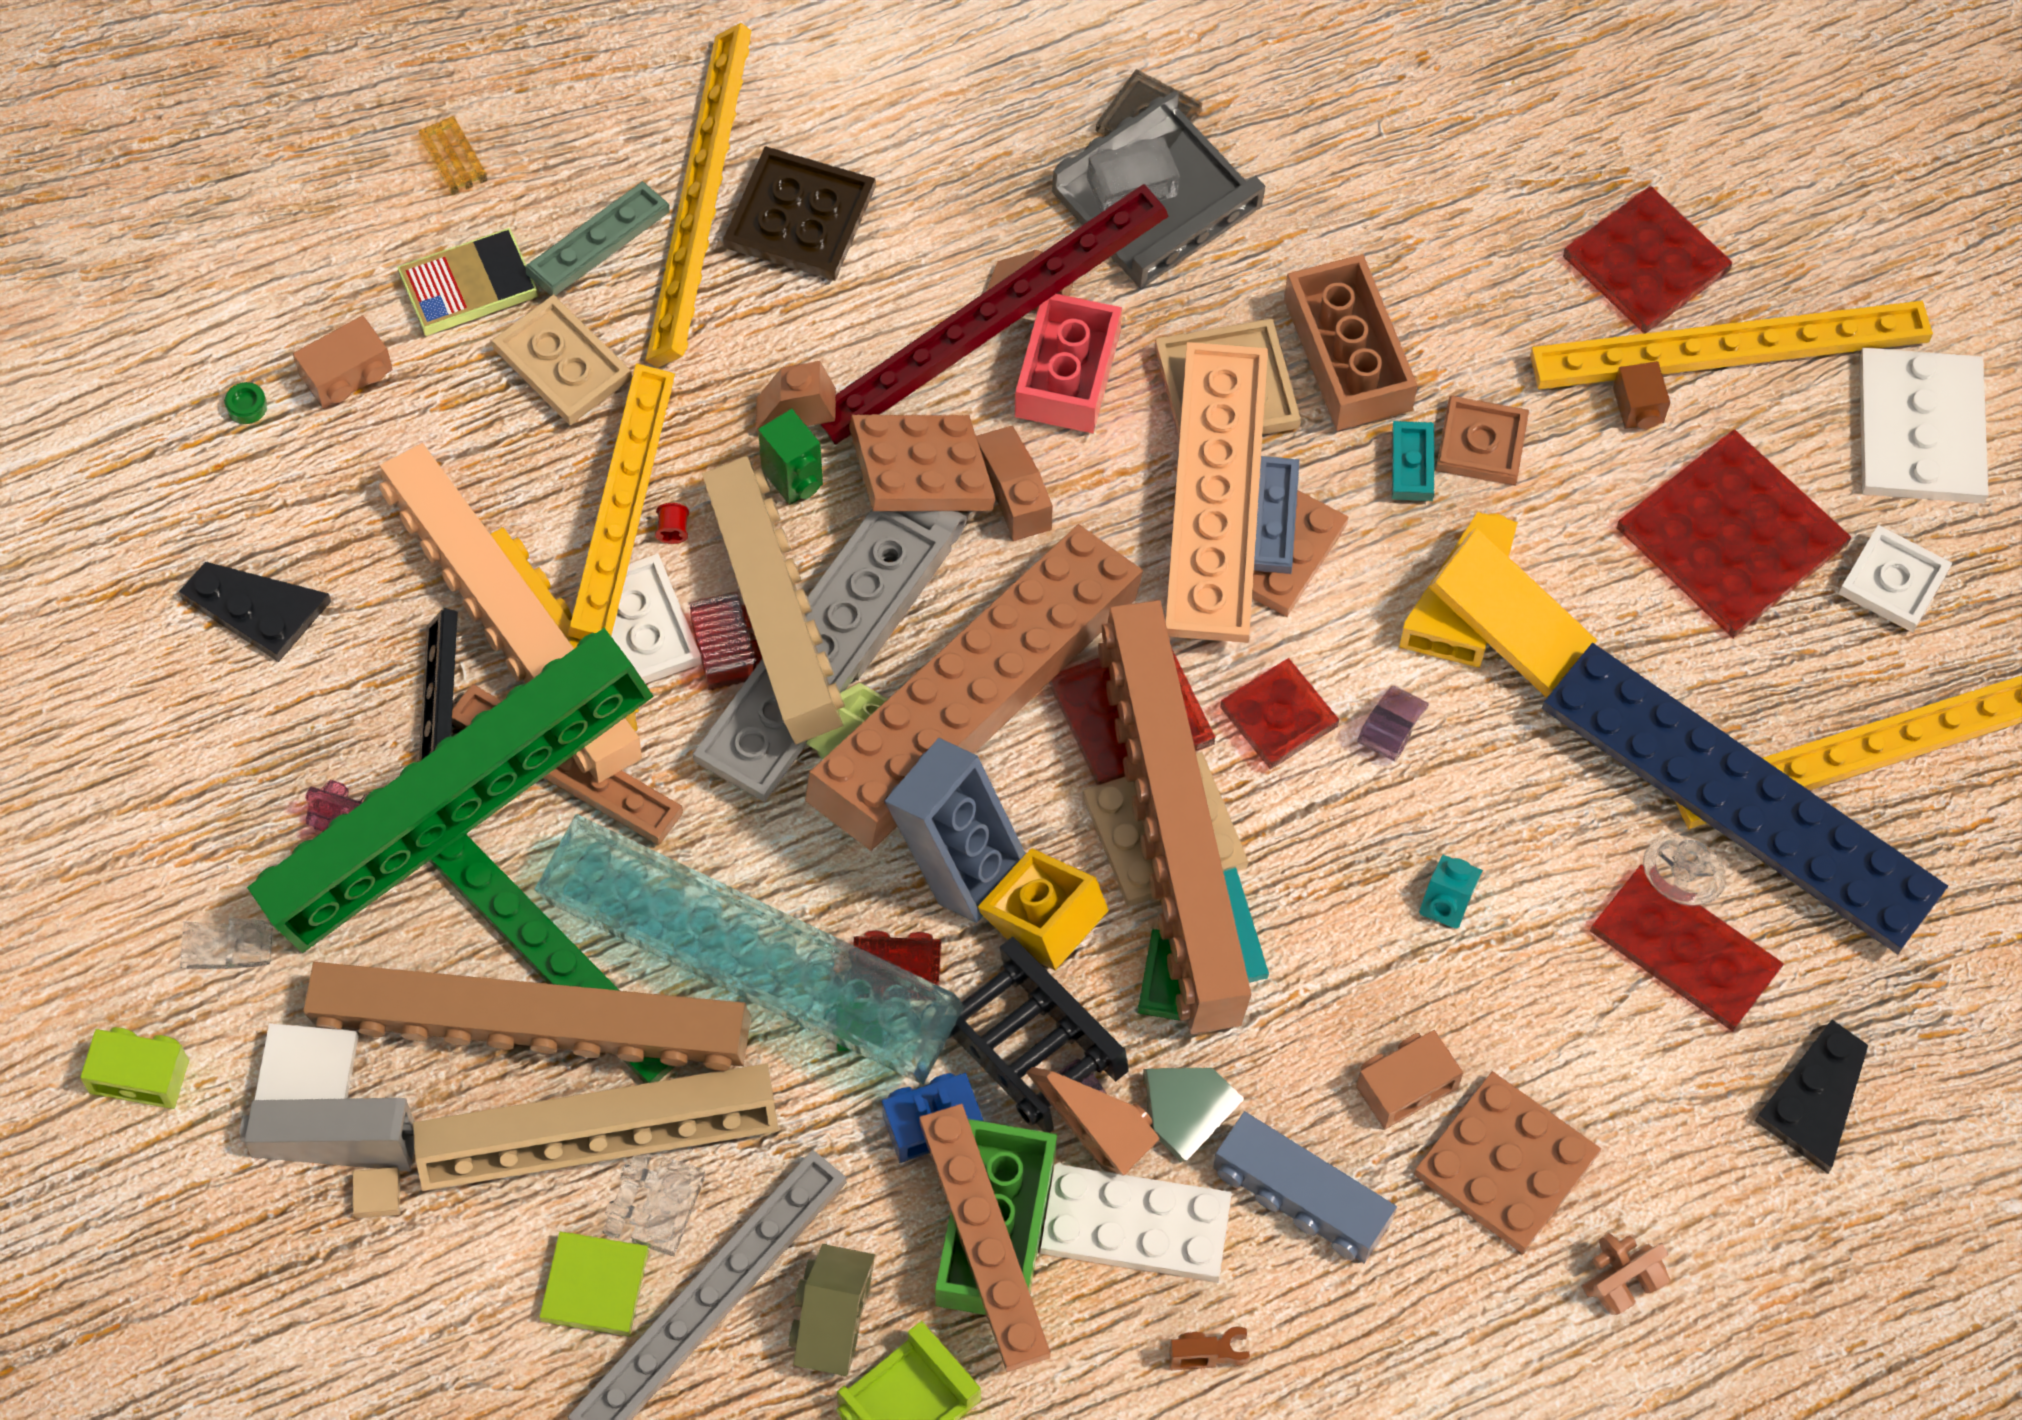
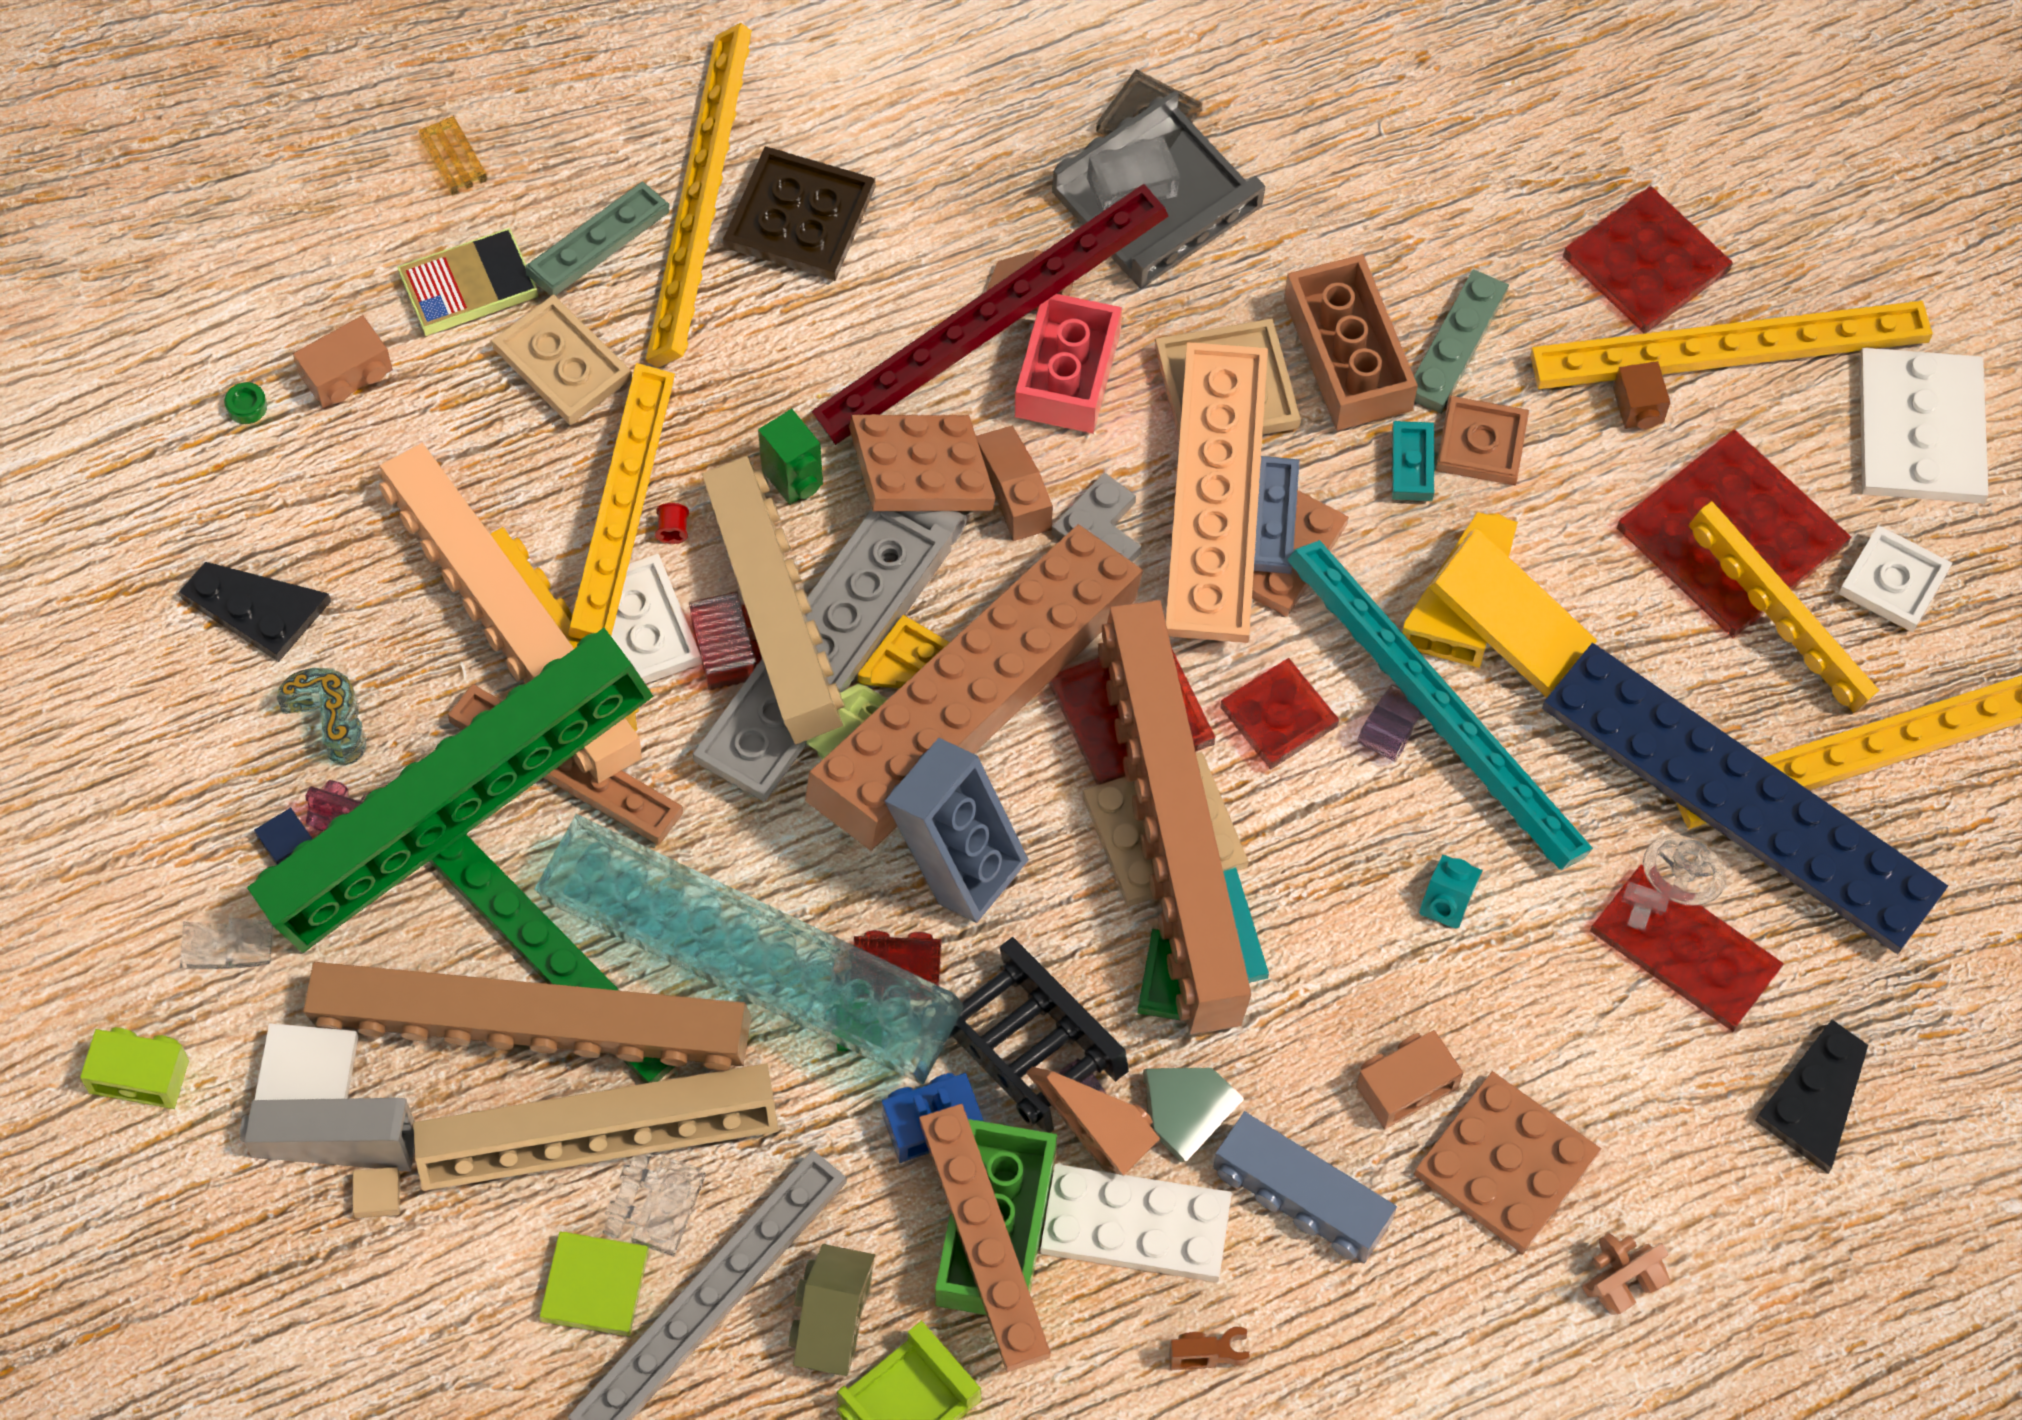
(282, 835): none -> dark blue tile
(339, 708): none -> clear light blue animal
(438, 681): black tile -> none
(802, 388): nougat slope -> none
(901, 654): none -> yellow wing
(1045, 907): yellow slope -> none
(1099, 512): none -> light grey plate
(1440, 705): none -> teal plate
(1458, 339): none -> sand green plate
(1644, 902): none -> clear tile
(1781, 605): none -> yellow plate

